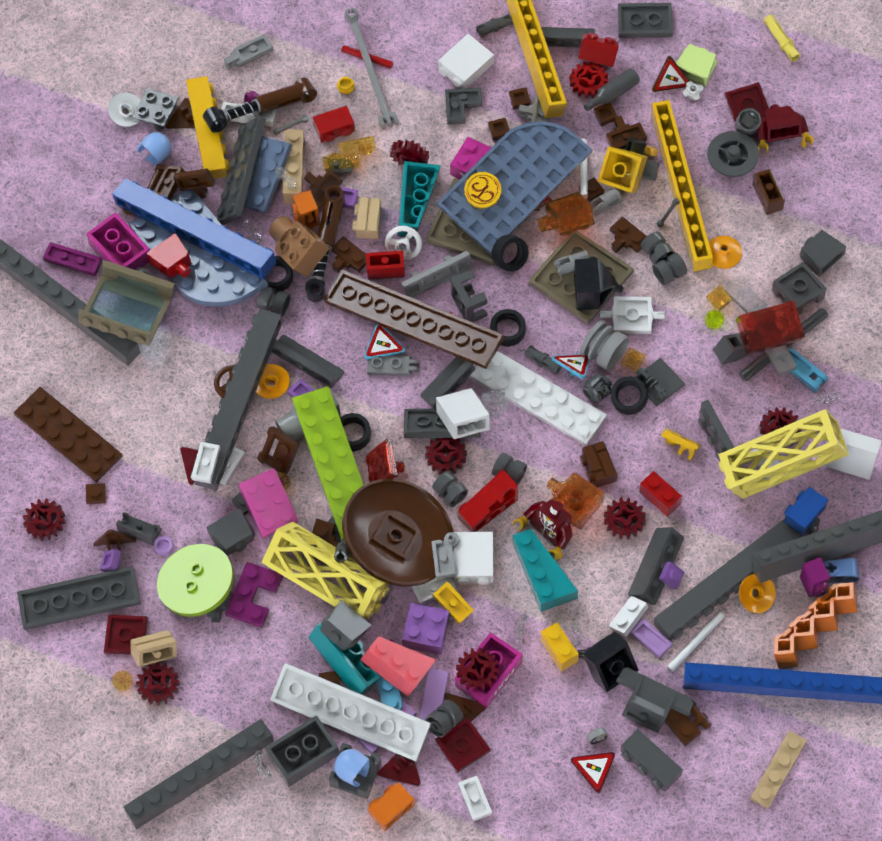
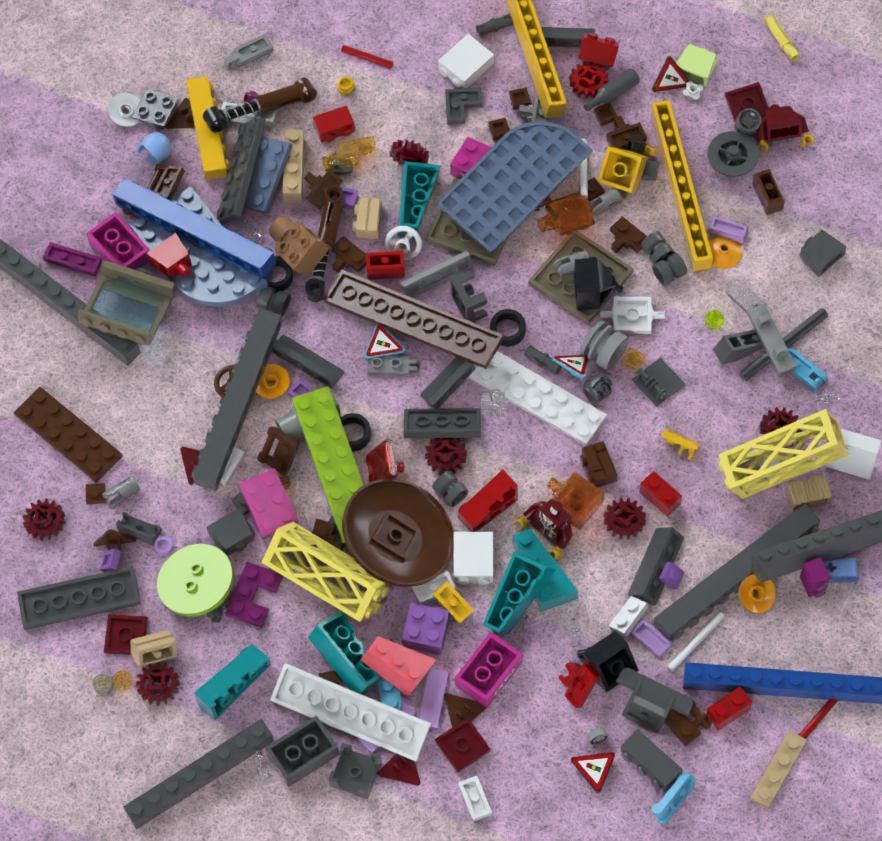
(102, 684): none -> tile
(125, 489): none -> light grey hinge
(195, 180): reddish brown hinge -> none
(205, 462): white plate -> none
(231, 681): none -> teal wedge
(282, 174): clear piece -> none
(304, 118): light grey hinge -> none
(305, 209): orange brick -> none
(341, 551): dark grey pin -> none
(344, 626): torso -> none
(351, 763): light blue helmet -> none
(386, 116): light grey hinge -> none
(391, 806): orange brick -> none
(444, 556): light grey hinge -> none
(444, 718): dark grey wheel -> none
(462, 413): white brick -> none
(470, 672): dark red gear -> none
(482, 190): yellow tile -> none
(514, 469): dark grey wheel -> none
(516, 592): none -> teal wedge
(520, 258): black tyre -> none
(559, 646): yellow brick -> none
(580, 682): none -> red plate
(628, 381): black tyre -> none
(645, 20): dark grey plate -> none
(660, 223): dark grey hinge -> none
(674, 798): none -> medium azure plate
(715, 431): dark grey plate -> none
(719, 298): clear yellow plate -> none
(727, 229): none -> lavender tile
(729, 708): none -> red brick
(770, 327): clear red brick -> none
(799, 285): dark grey panel -> none
(805, 510): blue brick -> none
(811, 492): none -> tan brick
(818, 718): none -> red bar
(819, 618): orange brick -> none

